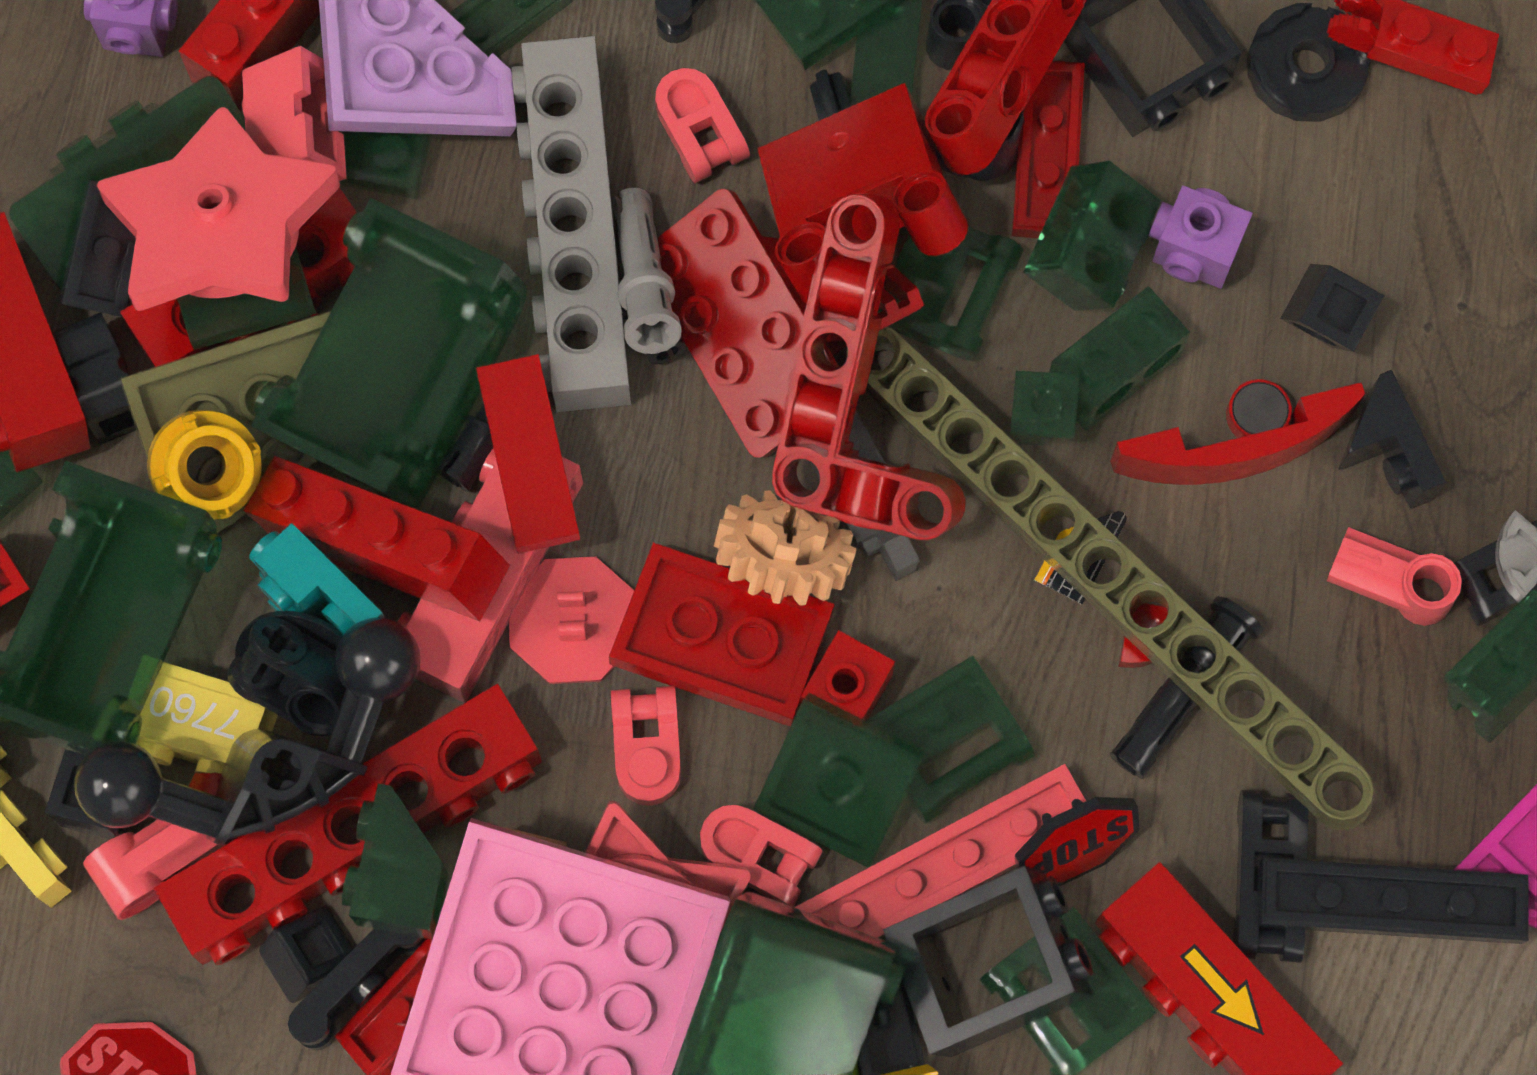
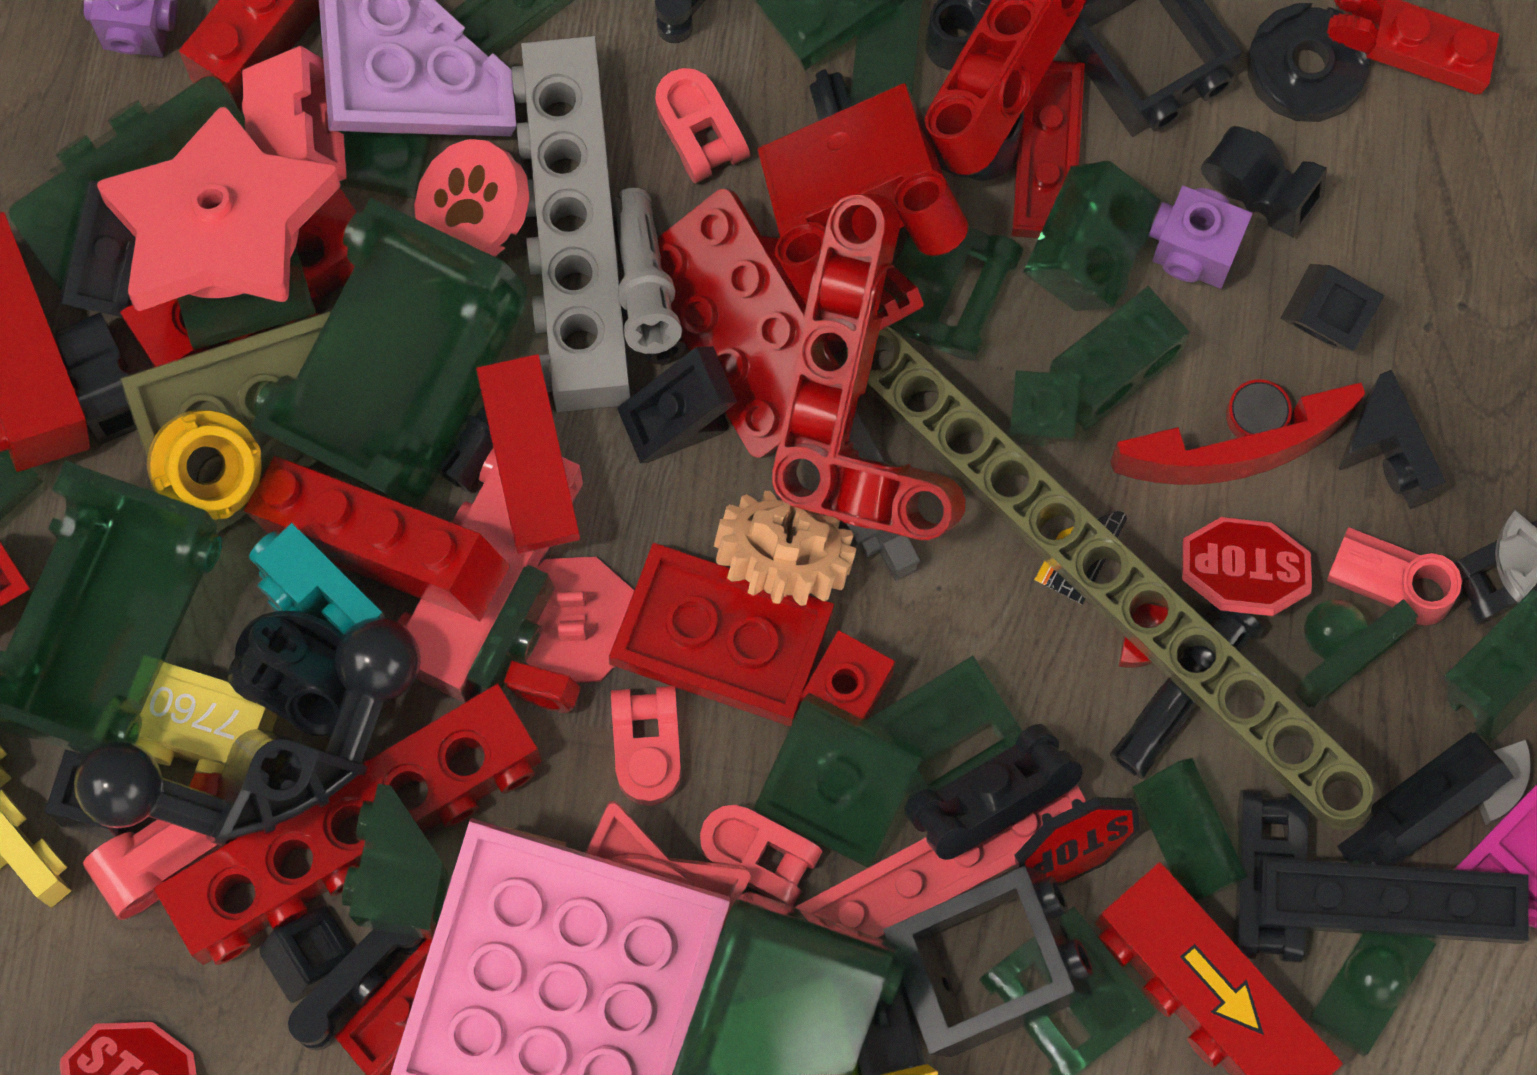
(474, 194): none -> coral tile
(514, 631): none -> clear green plate
(542, 687): none -> red tile
(679, 406): none -> black slope
(994, 793): none -> black plate
(1189, 830): none -> clear green plate
(1246, 566): none -> piece
(1252, 170): none -> black leg
(1342, 639): none -> clear green tile
(1369, 988): none -> clear green tile
(1427, 803): none -> black hinge
(1505, 798): none -> light grey tile

